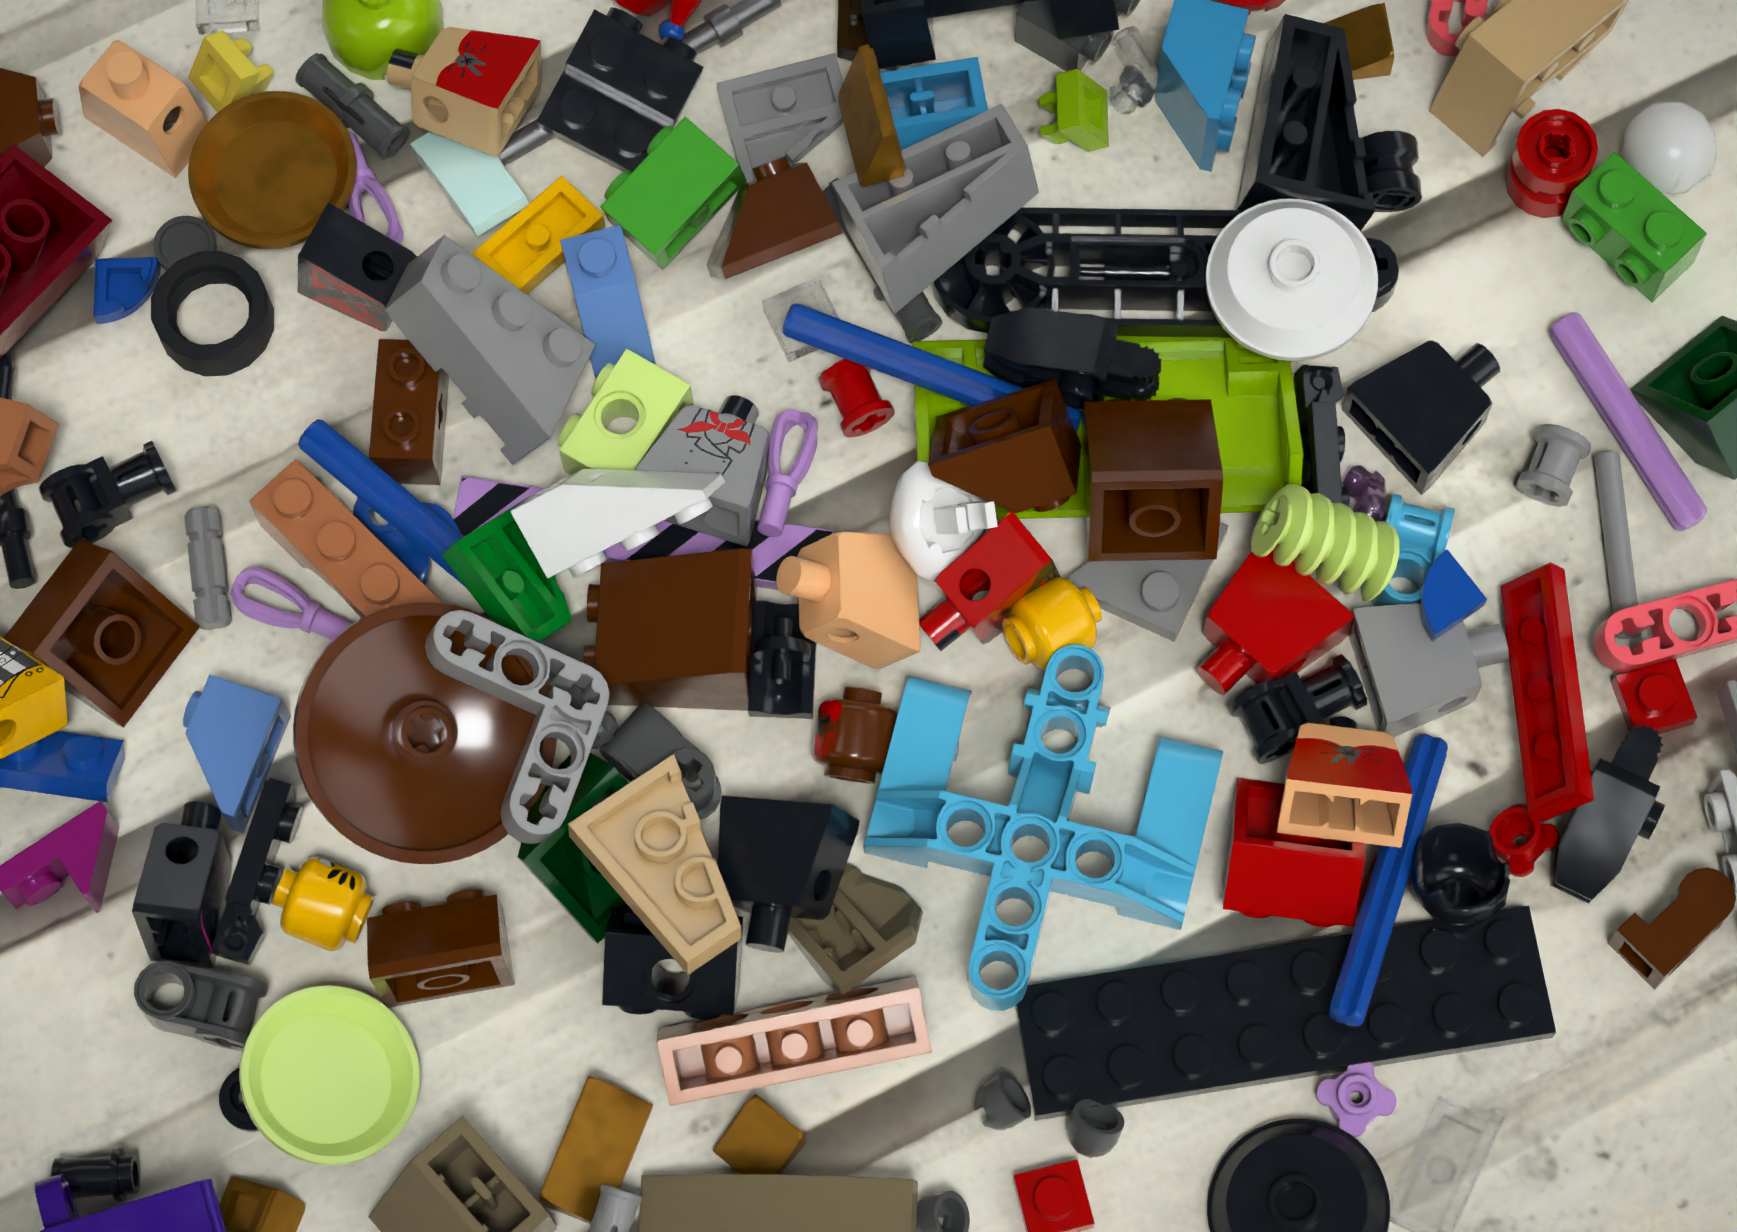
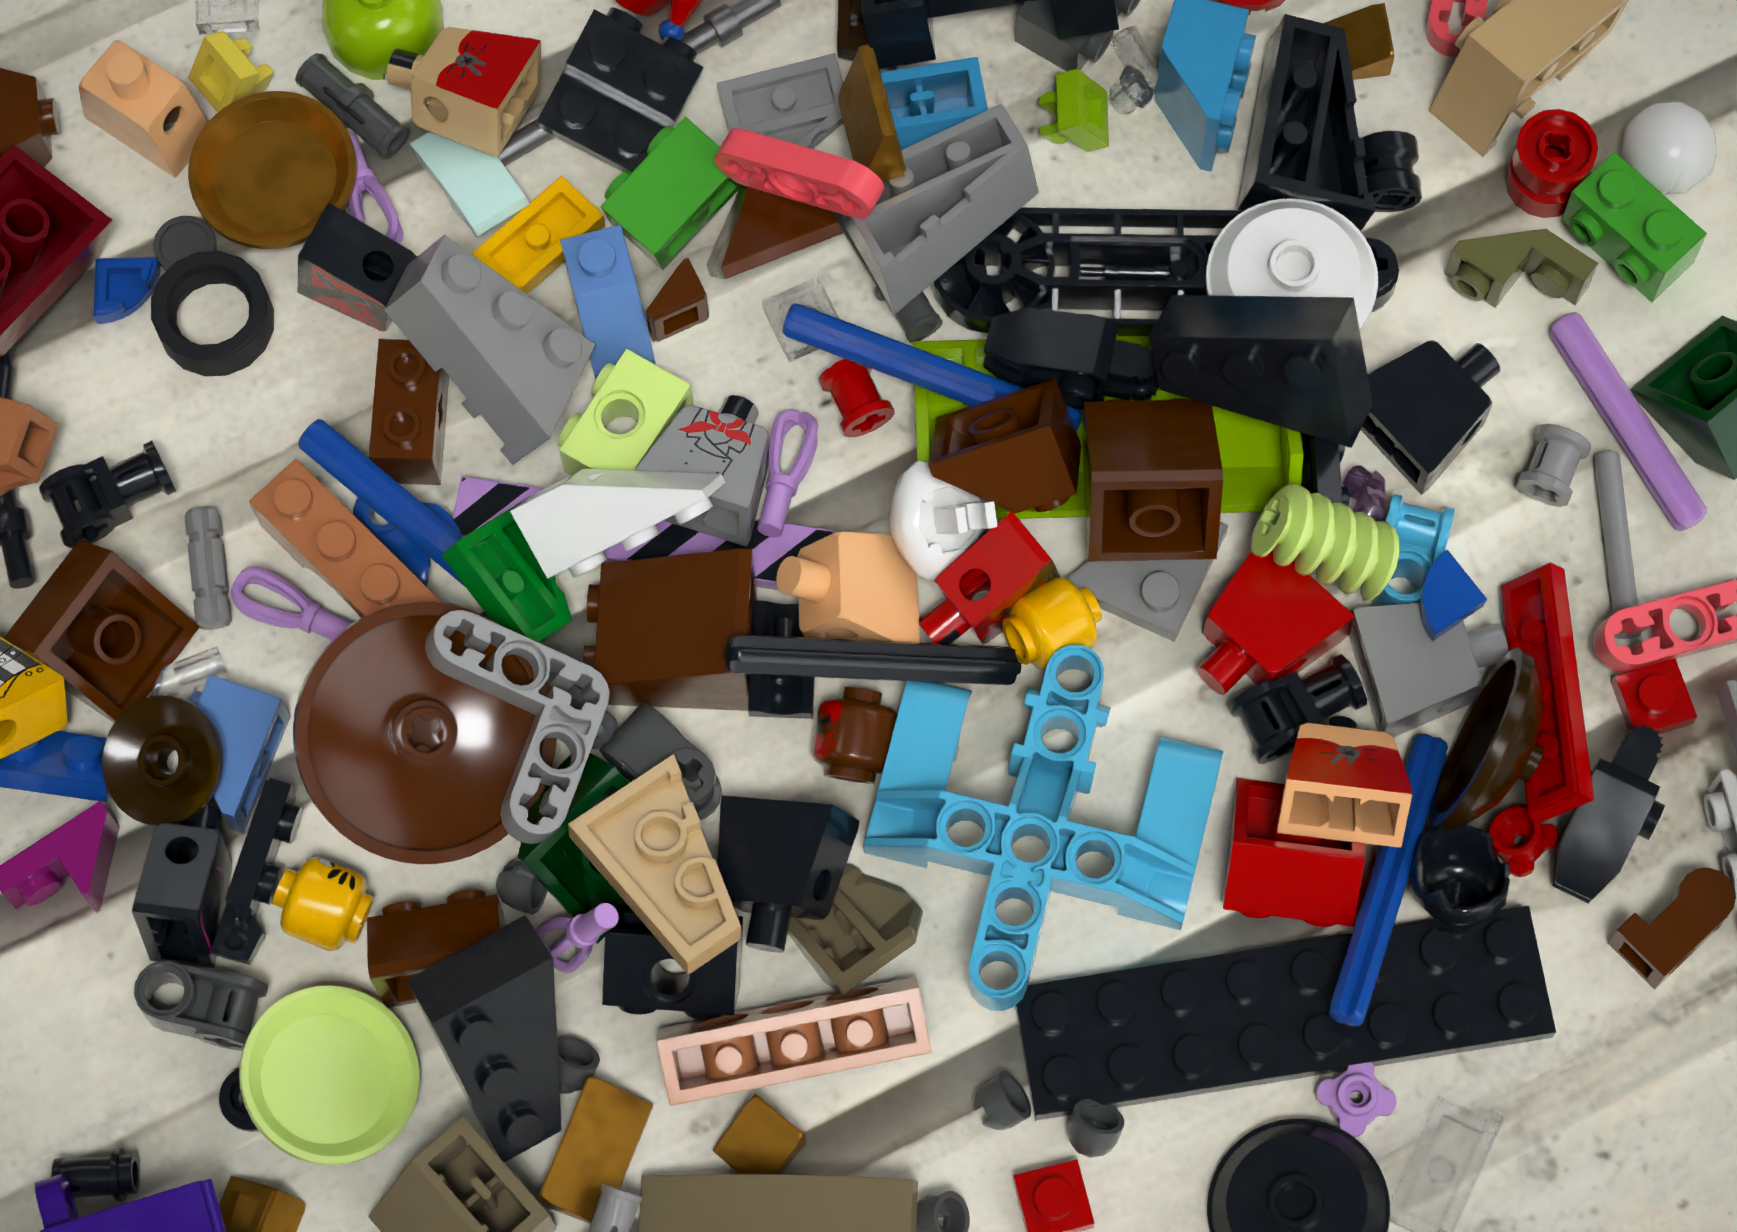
(138, 756): none -> dark brown dish
(187, 675): none -> clear arm
(499, 1033): none -> black wedge
(520, 888): none -> dark grey hinge
(575, 1063): none -> dark grey hinge
(580, 931): none -> lavender piece
(678, 304): none -> reddish brown slope
(799, 173): none -> coral beam
(870, 660): none -> black axle
(1268, 360): none -> black wedge
(1492, 264): none -> olive slope
(1492, 744): none -> dark brown dish

